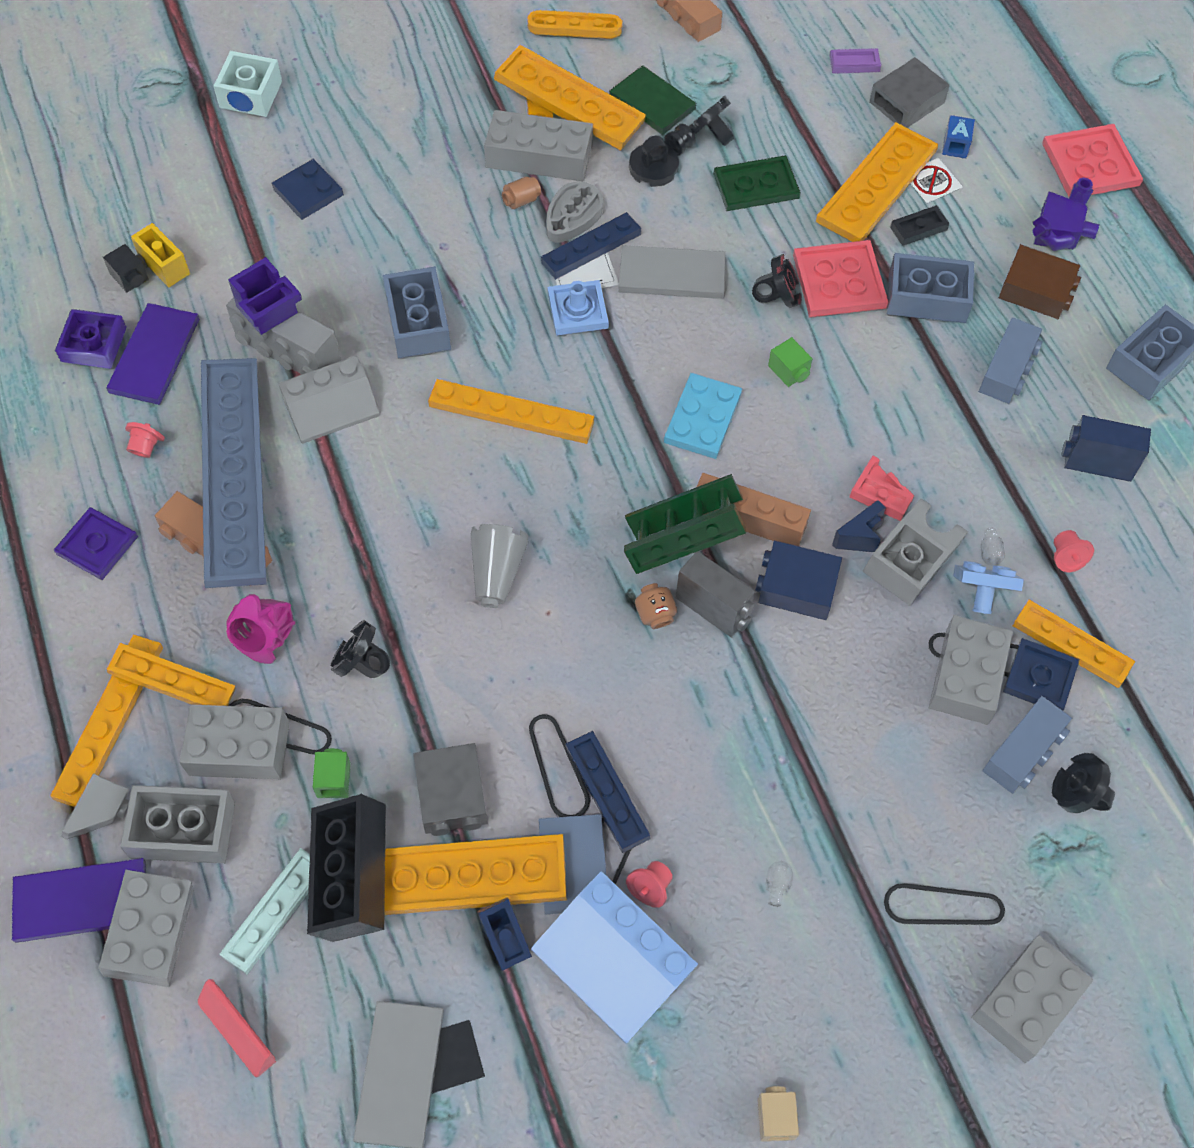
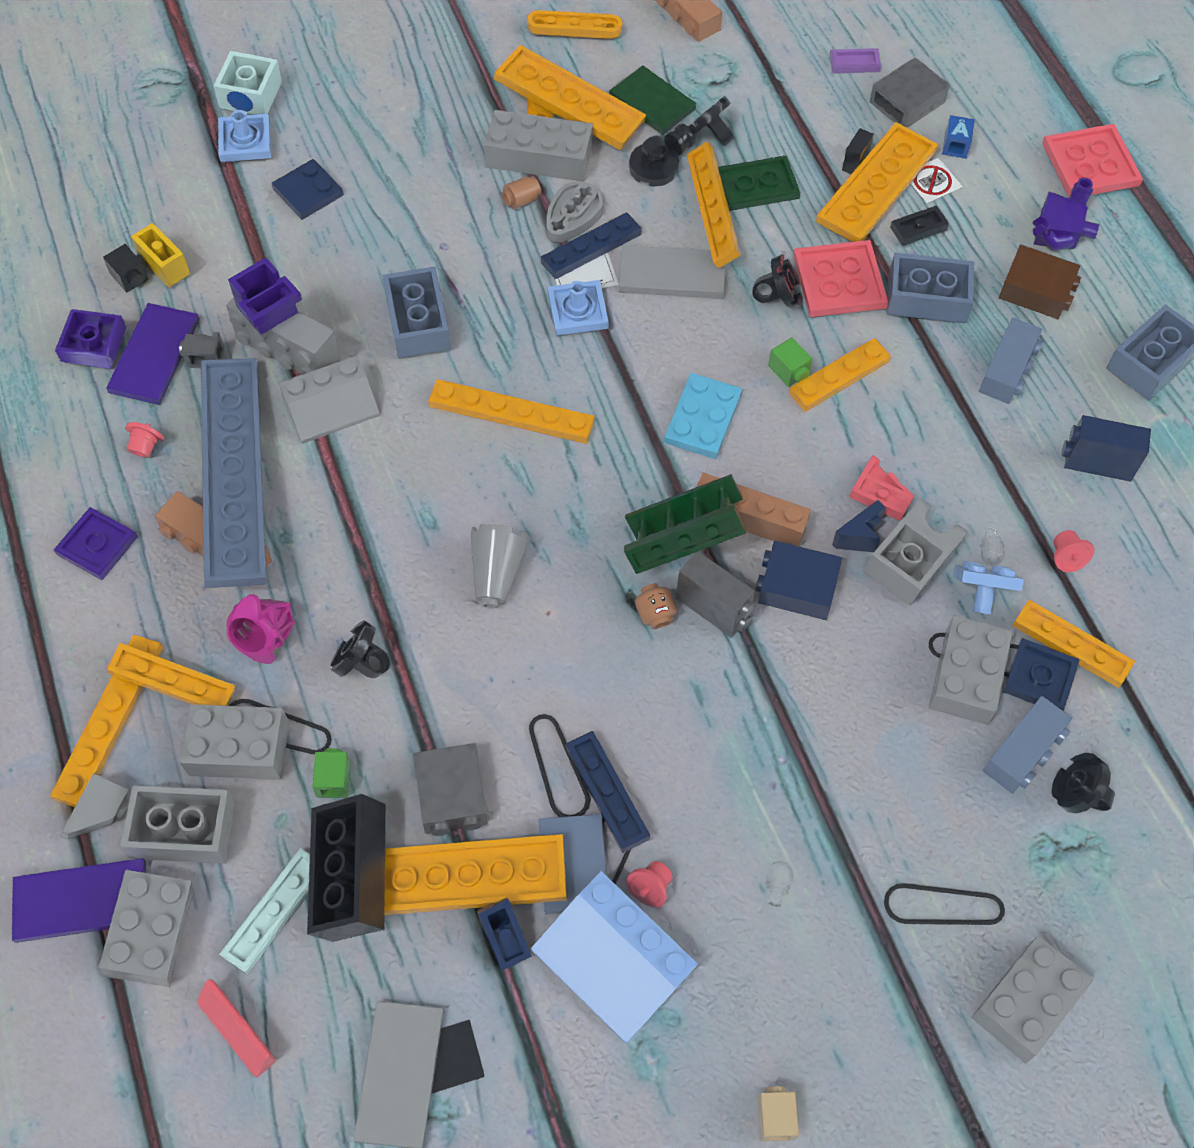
(201, 347): none -> flat silver brick
(244, 137): none -> light blue plate
(713, 205): none -> light orange plate
(839, 374): none -> light orange plate
(857, 150): none -> black piece

